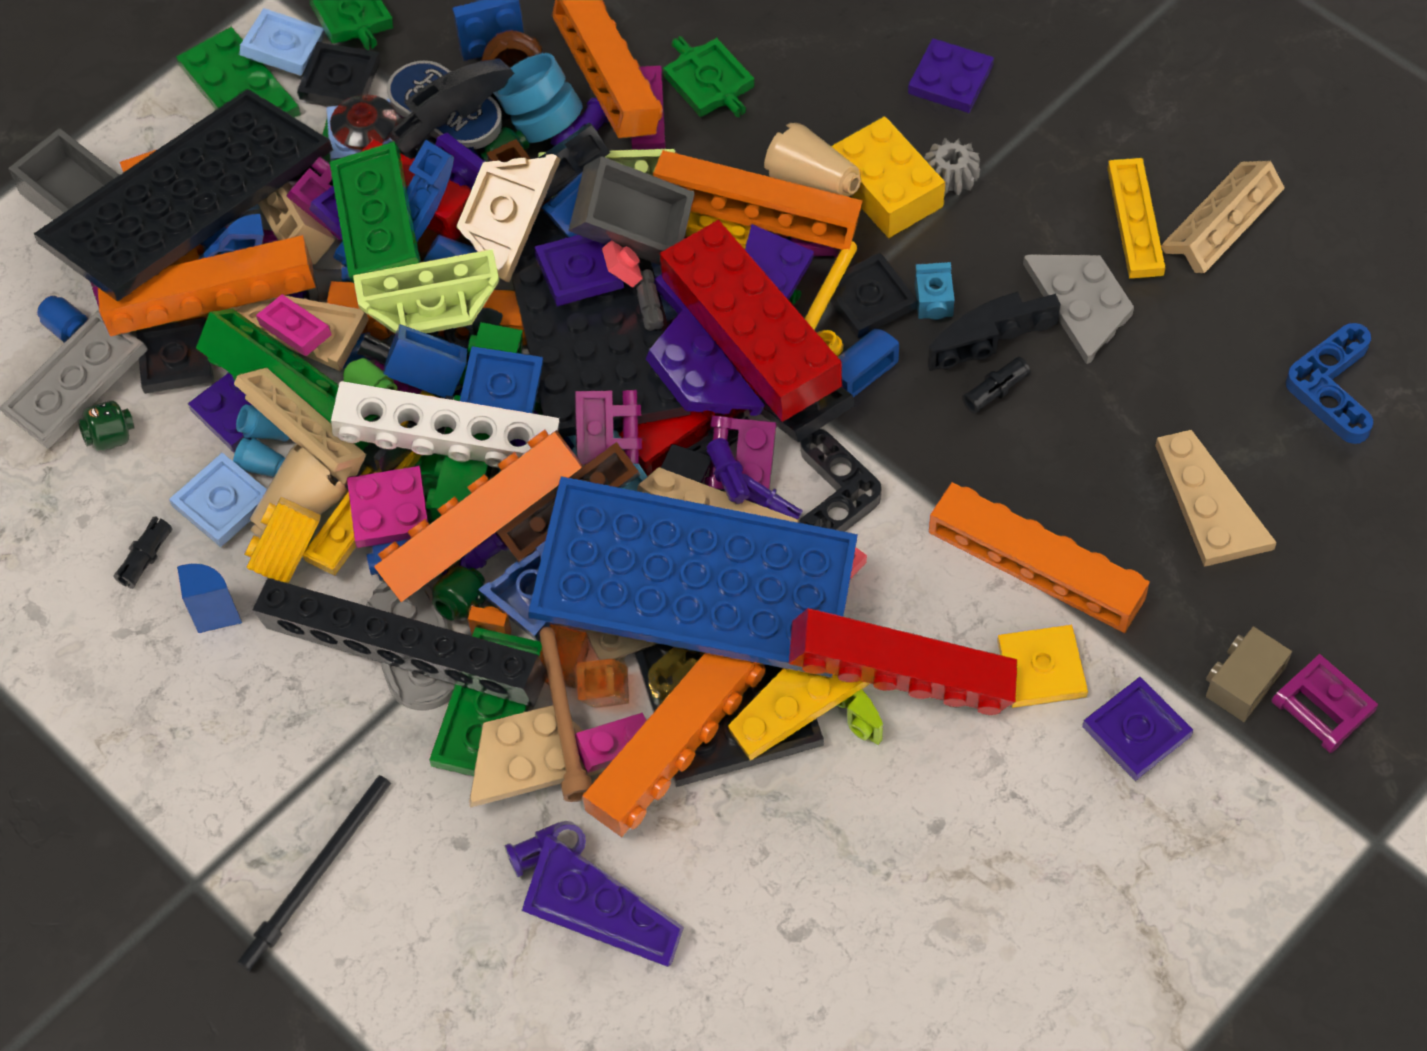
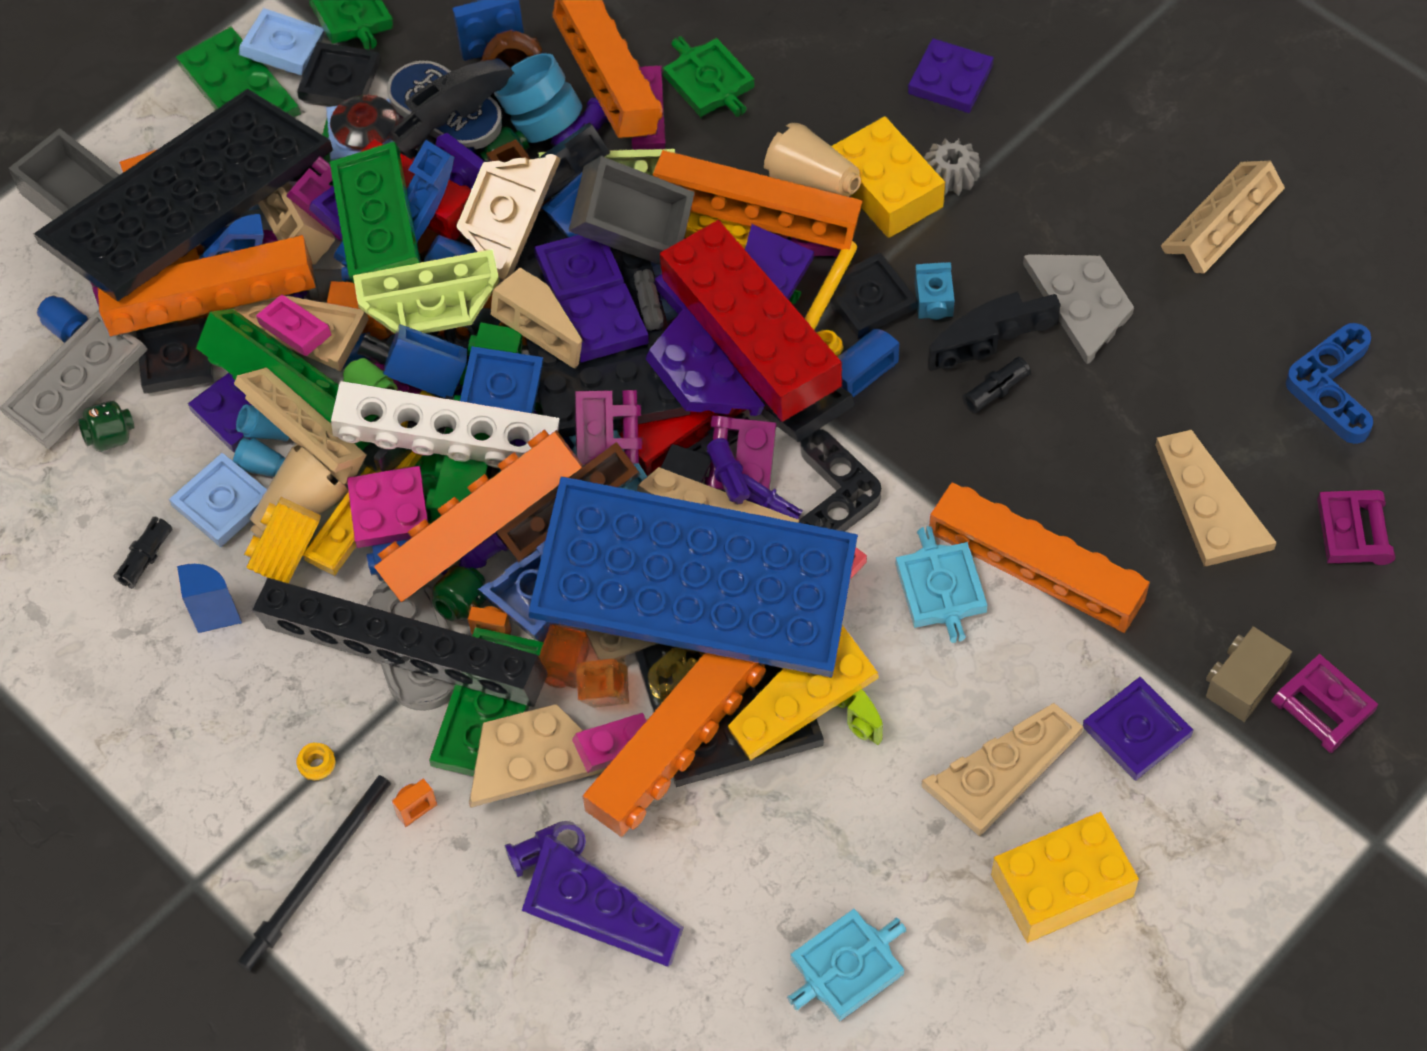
(312, 752): none -> yellow plate
(414, 801): none -> orange plate
(534, 312): none -> tan slope
(575, 779): medium nougat piece -> none
(606, 322): none -> dark purple plate
(622, 263): coral plate -> none
(847, 964): none -> medium azure plate
(902, 662): red brick -> none
(941, 584): none -> medium azure plate
(996, 775): none -> tan wing
(1046, 665): yellow plate -> none
(1064, 876): none -> yellow piece
(1136, 218): yellow plate -> none
(1344, 528): none -> magenta plate

